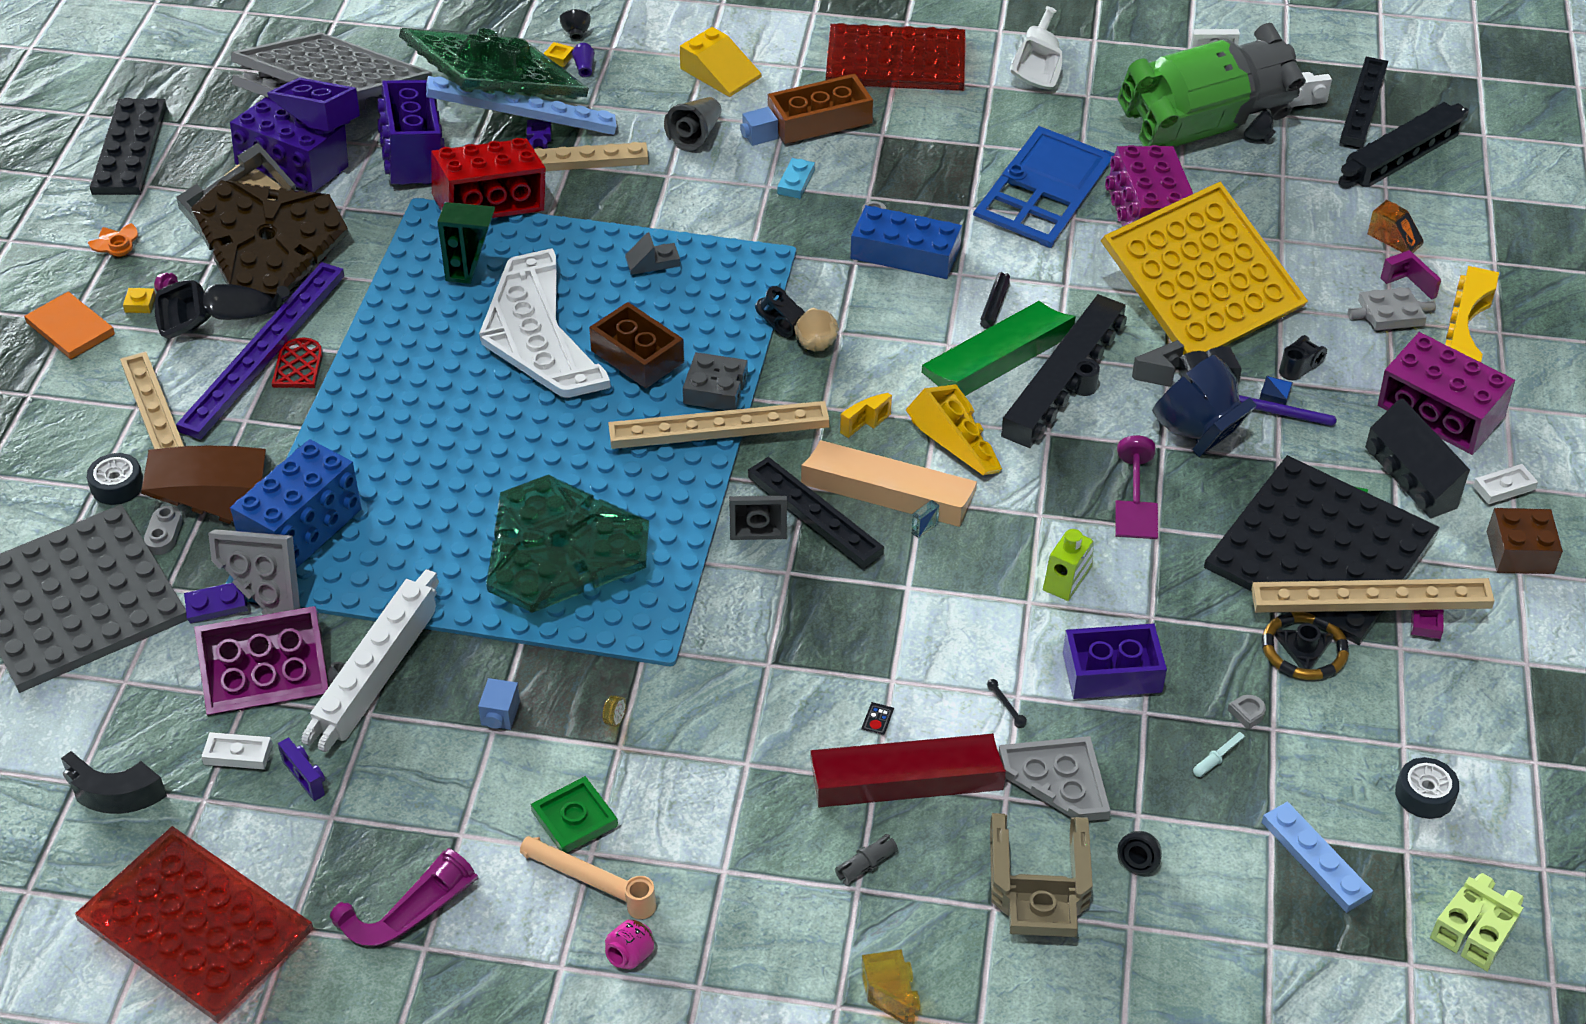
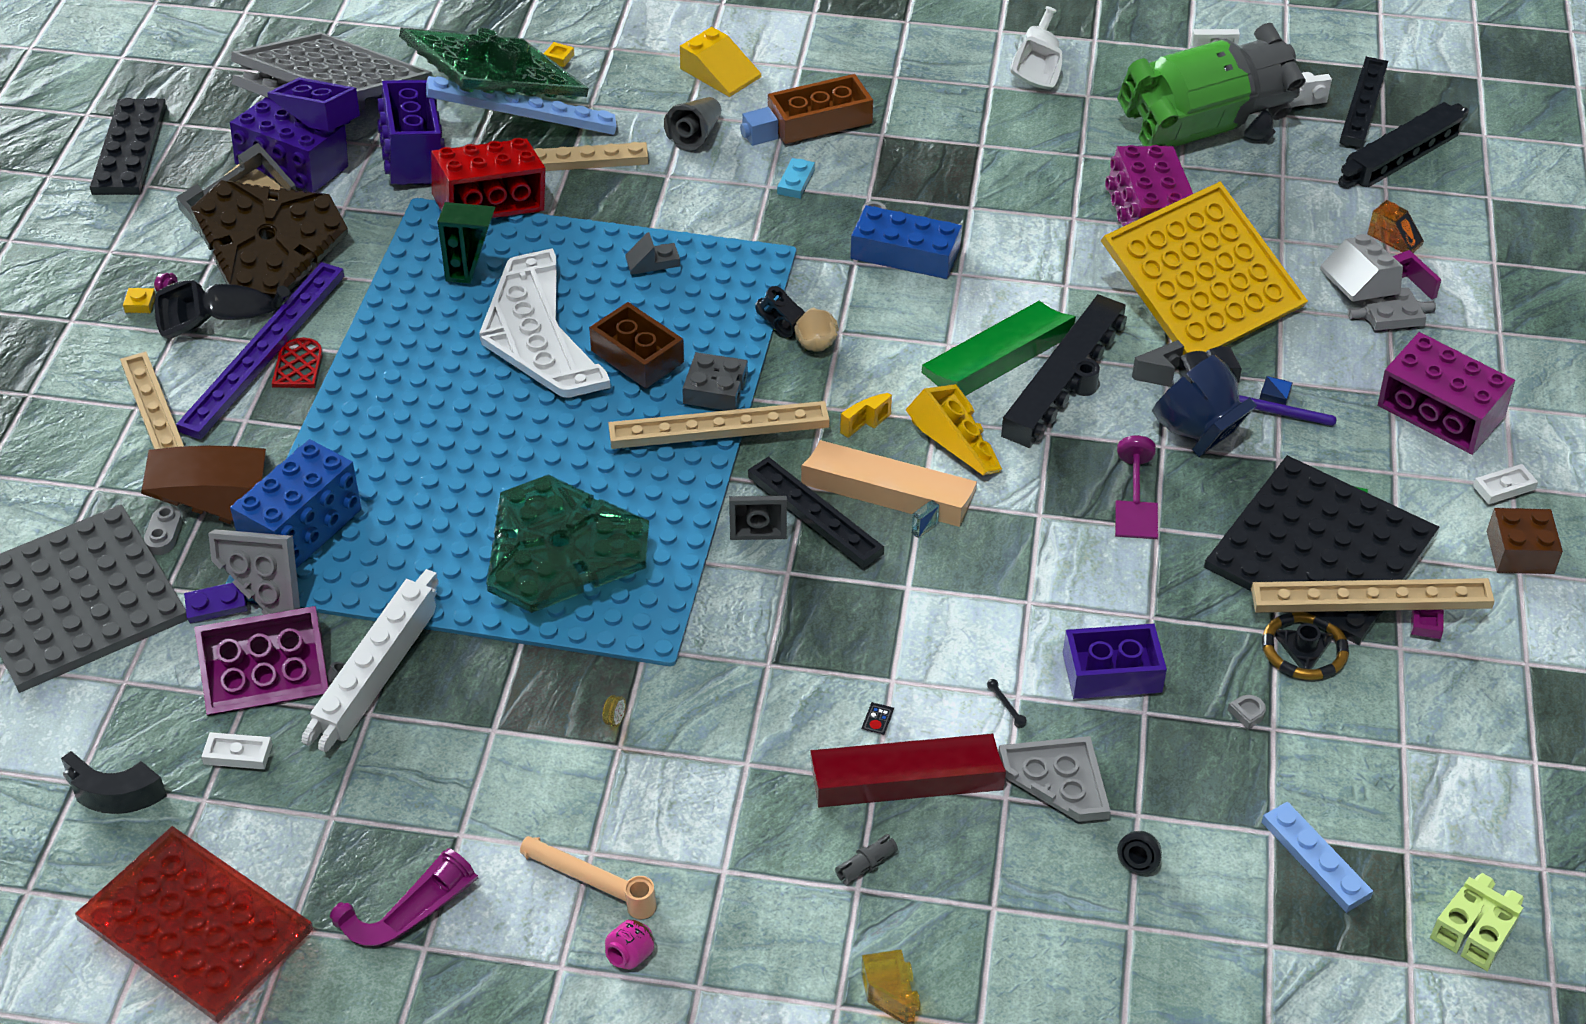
(69, 325): orange tile -> none
(115, 242): orange plate -> none
(115, 478): black wheel -> none
(298, 764): dark purple plate -> none
(499, 704): medium blue brick -> none
(539, 133): dark purple plate -> none
(574, 815): green plate -> none
(575, 22): black brick -> none
(583, 56): dark purple cone -> none
(898, 56): clear red plate -> none
(995, 300): black axle -> none
(1041, 902): dark tan plate -> none
(1051, 168): blue door -> none
(1071, 553): lime torso -> none
(1215, 757): light aqua piece -> none
(1301, 358): black piece -> none
(1363, 269): none -> light grey slope
(1418, 459): black slope -> none
(1427, 788): black wheel -> none
(1475, 296): yellow arch -> none

